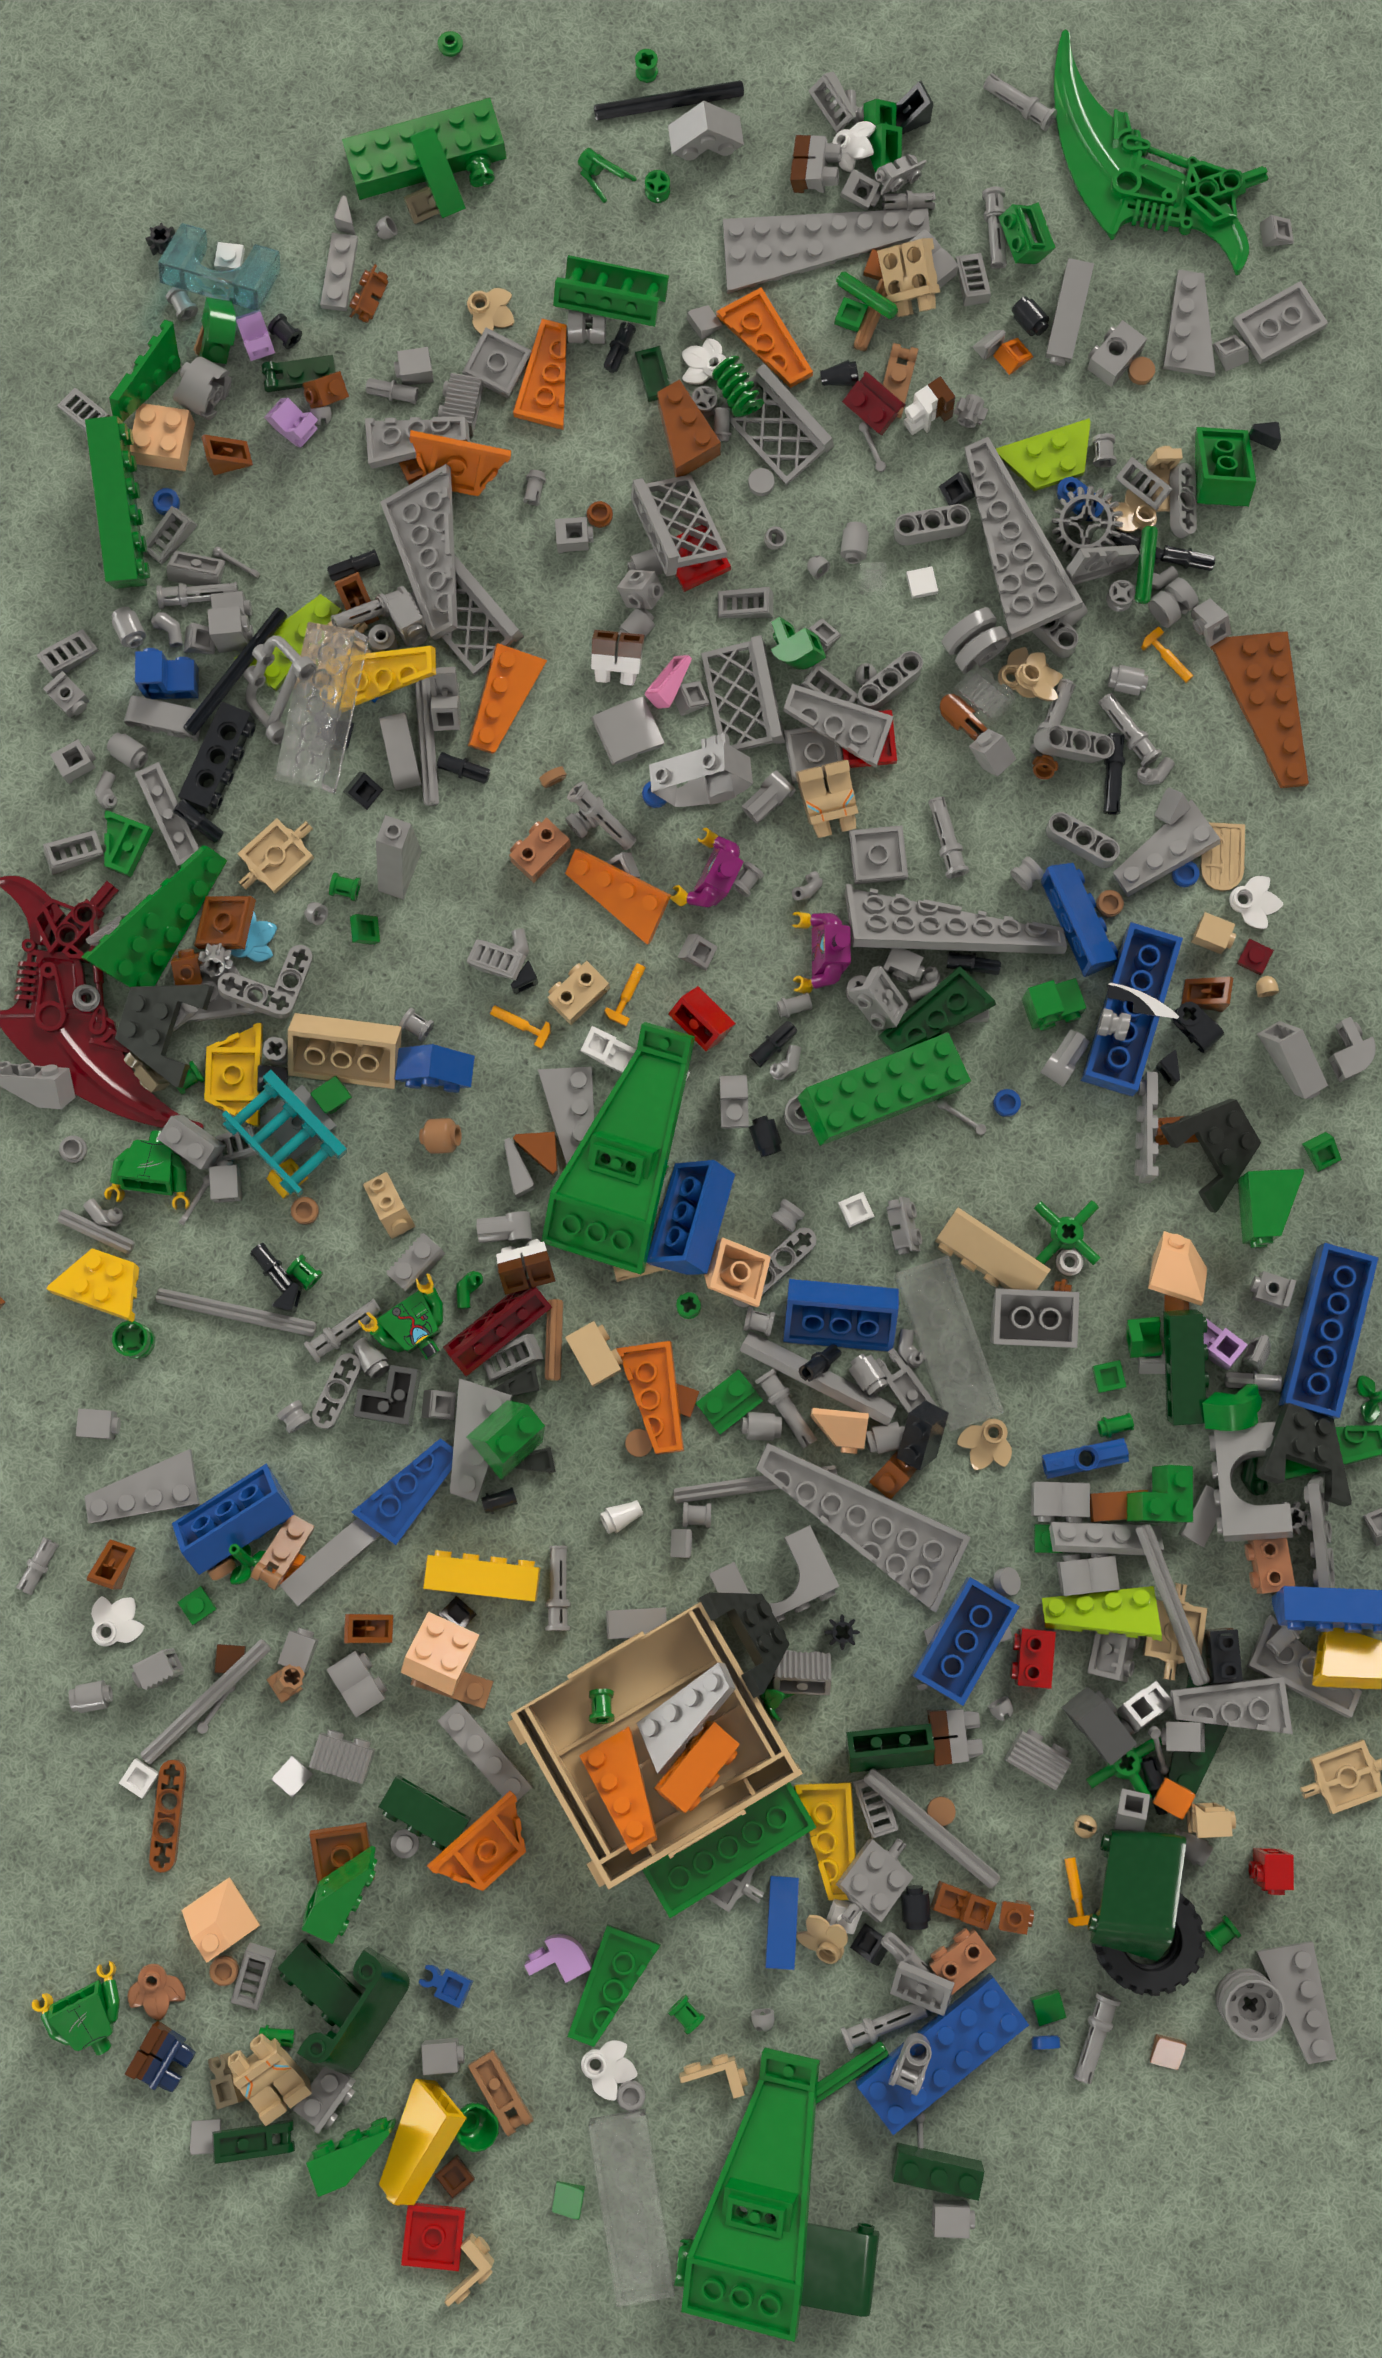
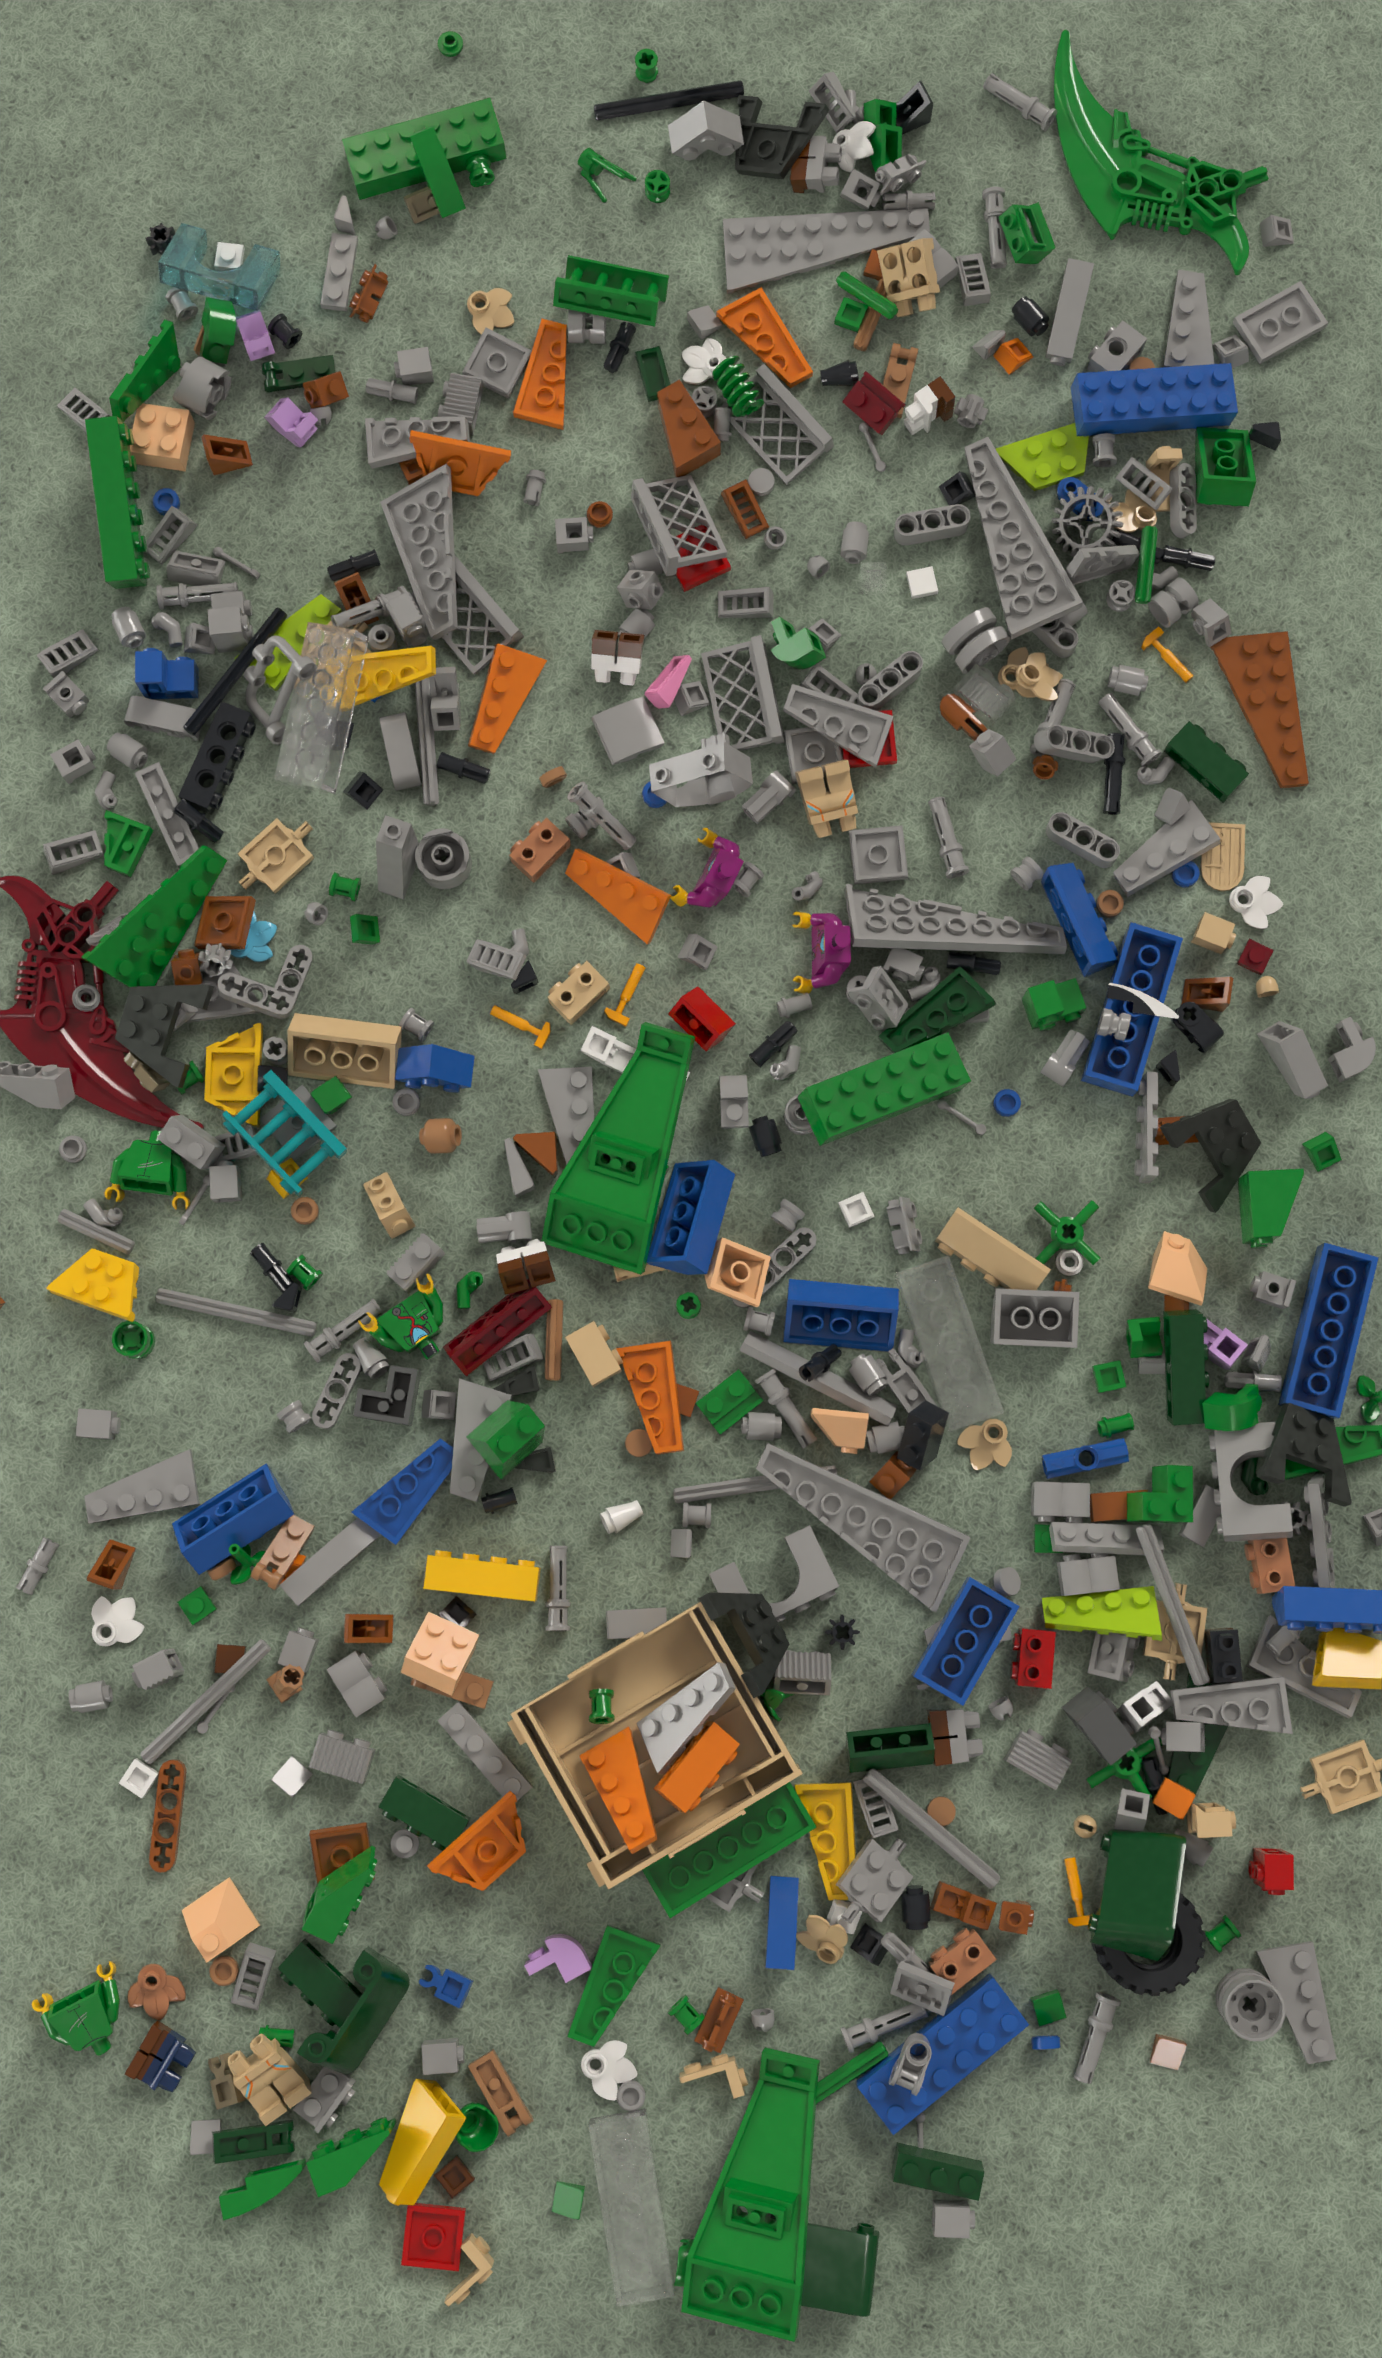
(259, 2188): none -> green slope
(406, 1102): none -> light grey tile
(428, 859): none -> light grey brick
(718, 2020): none -> dark orange hinge
(727, 496): none -> dark orange slope
(770, 148): none -> pearl dark grey wing
(1154, 399): none -> blue brick
(1206, 761): none -> dark green brick

